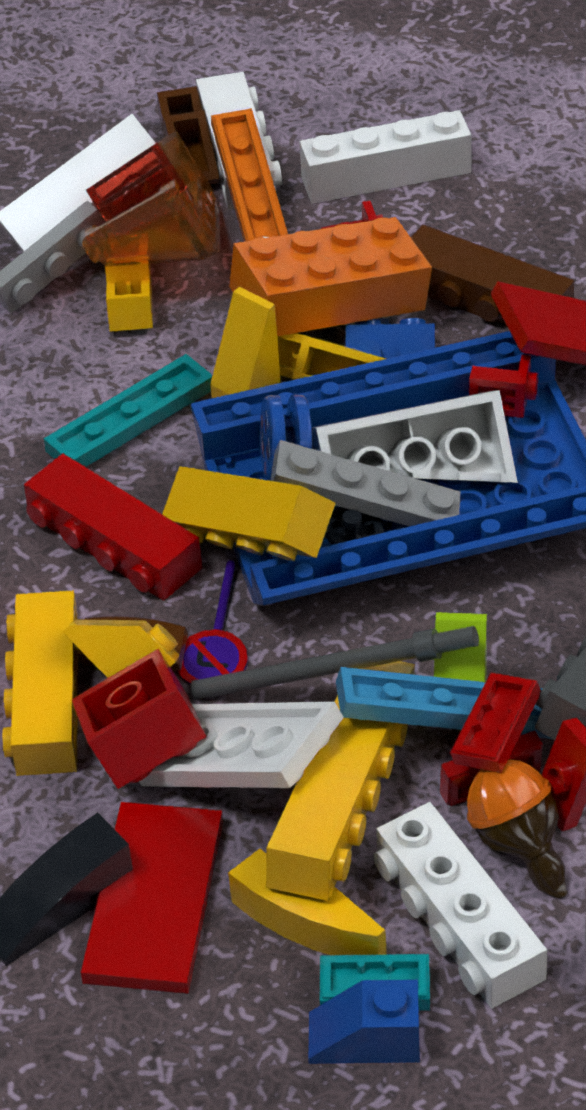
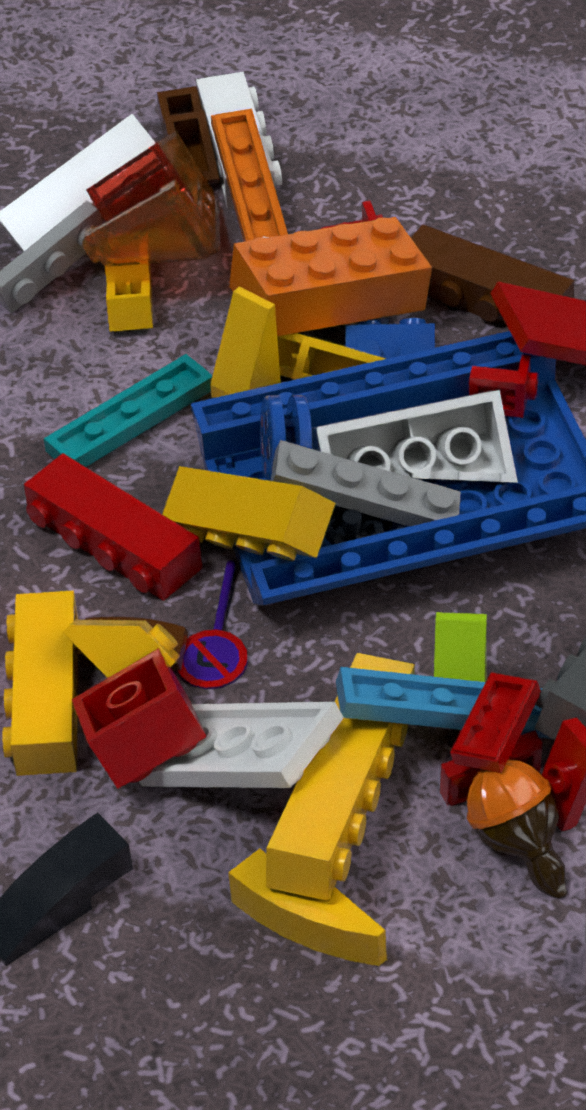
(154, 915): red tile -> none
(344, 971): teal plate -> none
(367, 1024): blue slope -> none
(385, 156): white brick -> none
(424, 646): dark grey bar -> none
(460, 905): white brick -> none

